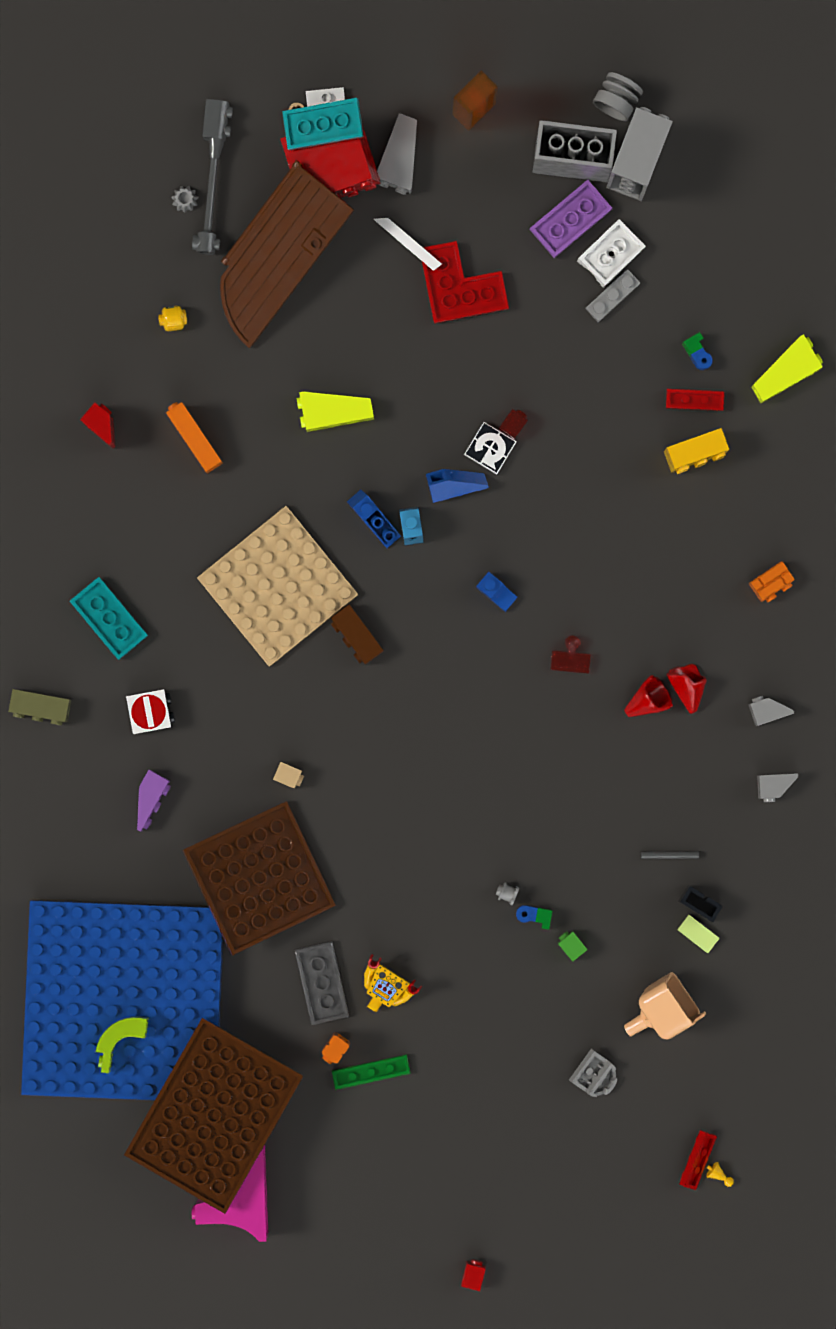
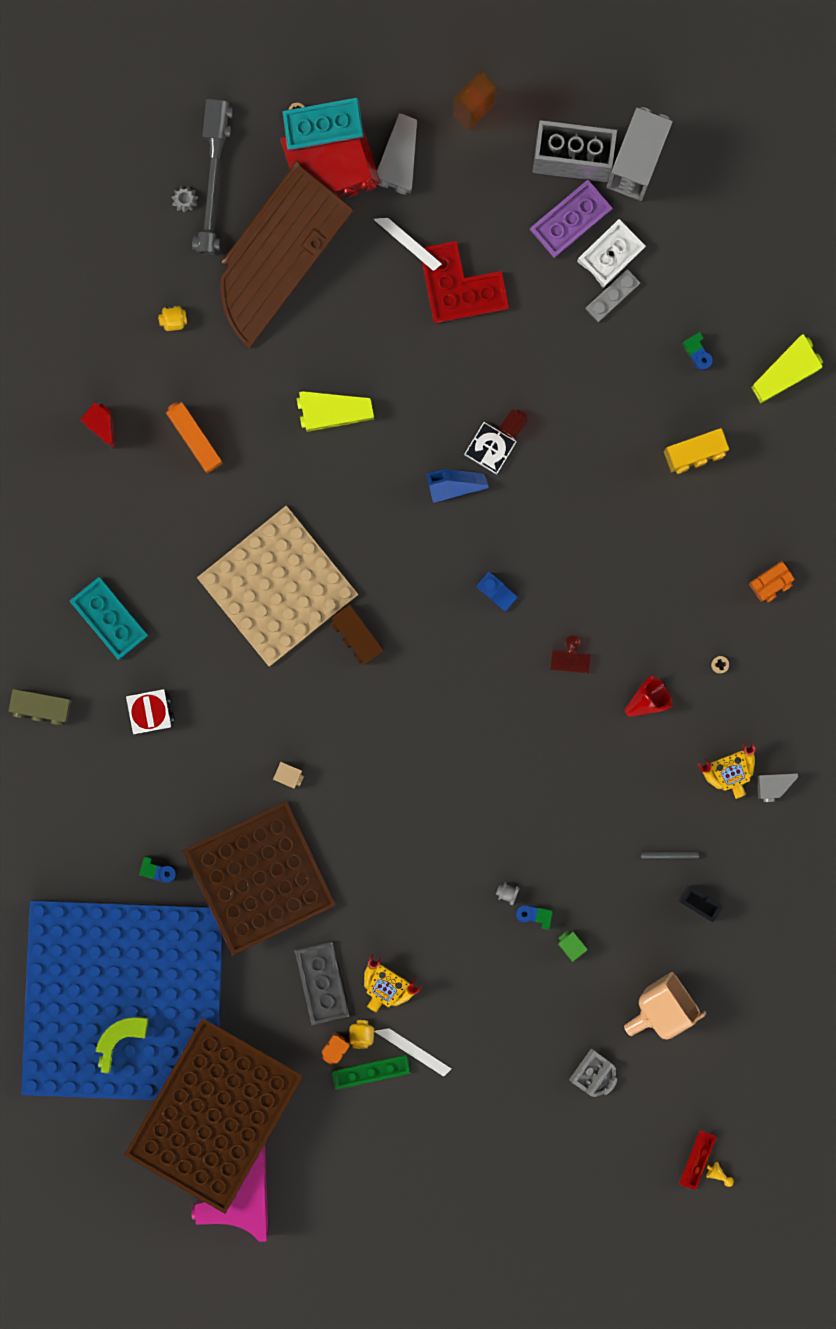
(150, 793): medium lavender slope -> none
(157, 872): none -> leg
(323, 96): white plate -> none
(361, 1035): none -> yellow head
(373, 518): blue slope -> none
(411, 526): dark azure torso -> none
(414, 1051): none -> white sticker
(473, 1275): red brick -> none
(618, 96): light grey wheel -> none
(688, 685): red hat -> none
(694, 400): red plate -> none
(698, 933): yellowish green tile -> none
(716, 669): none -> tan bush
(731, 771): none -> torso
(767, 710): light grey slope -> none

